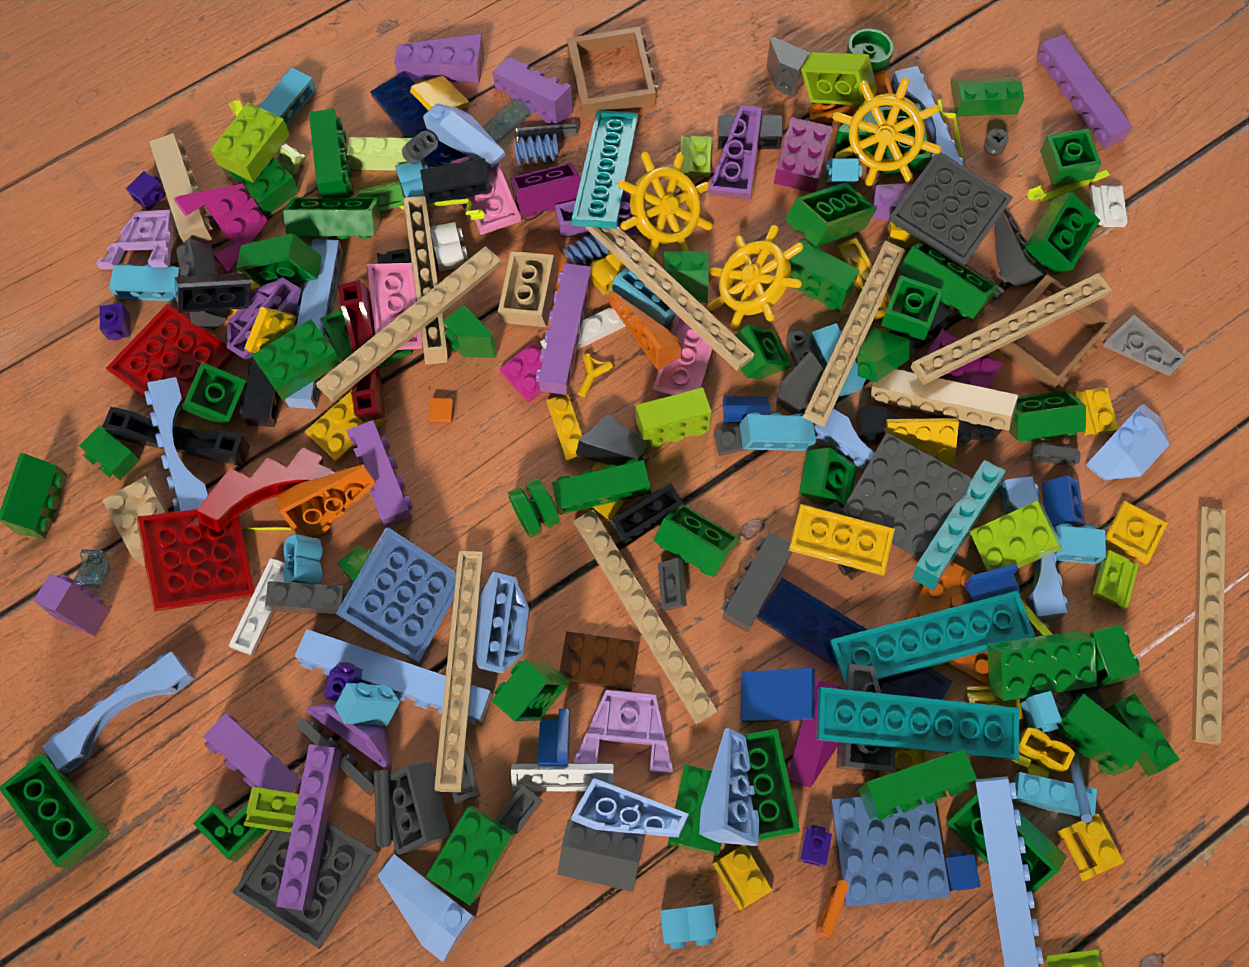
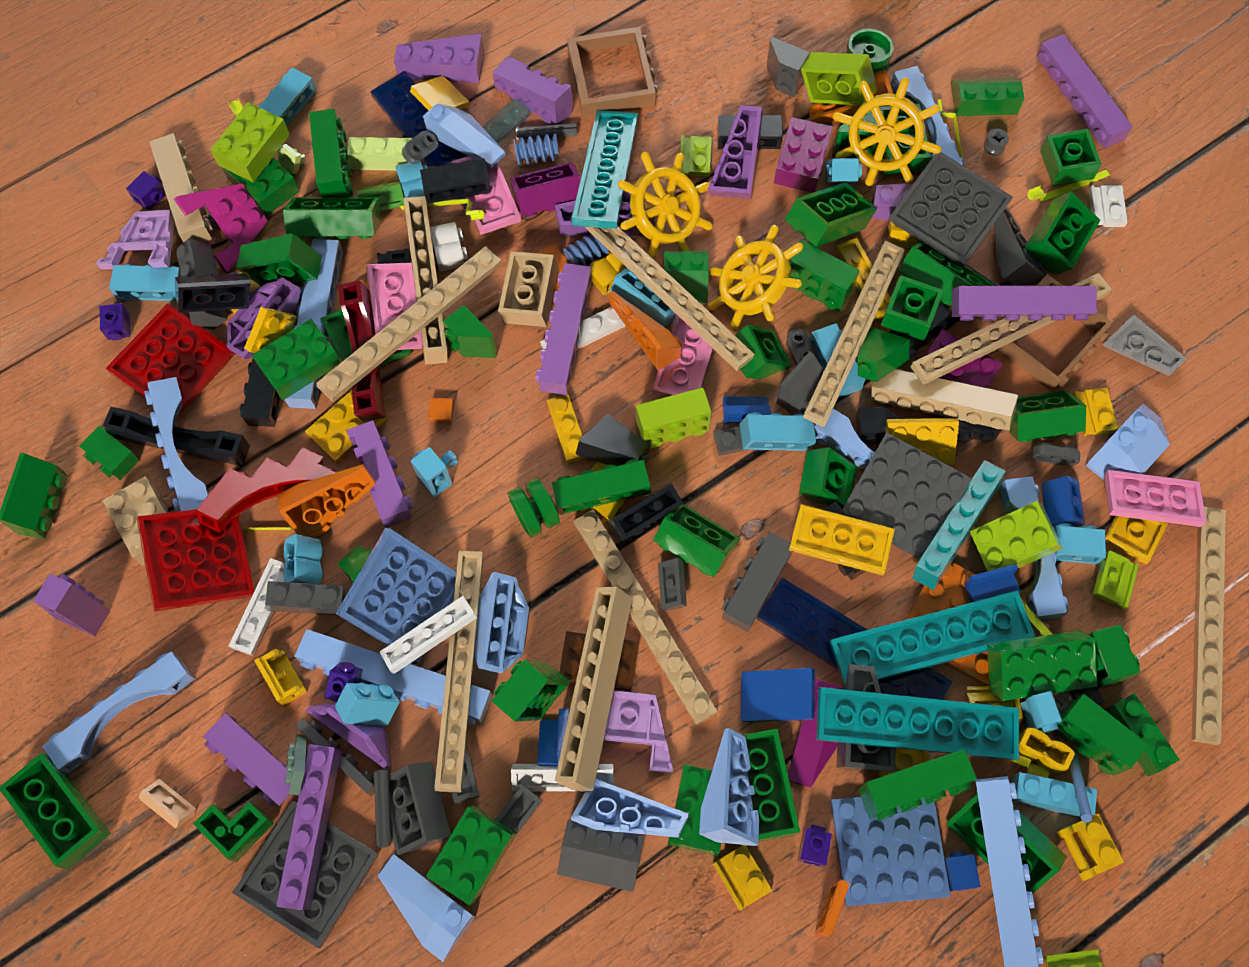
(93, 569): clear light blue bracket -> none
(167, 803): none -> light nougat plate
(213, 394): green brick -> none
(271, 809): lime plate -> none
(280, 676): none -> yellow hinge
(296, 764): none -> sand green plate
(428, 634): none -> white plate
(433, 471): none -> medium azure brick
(522, 372): dark pink plate -> none
(592, 373): yellow piece -> none
(594, 689): none -> tan brick
(688, 925): medium azure brick -> none
(1024, 301): none -> medium lavender brick
(1154, 498): none -> bright pink plate

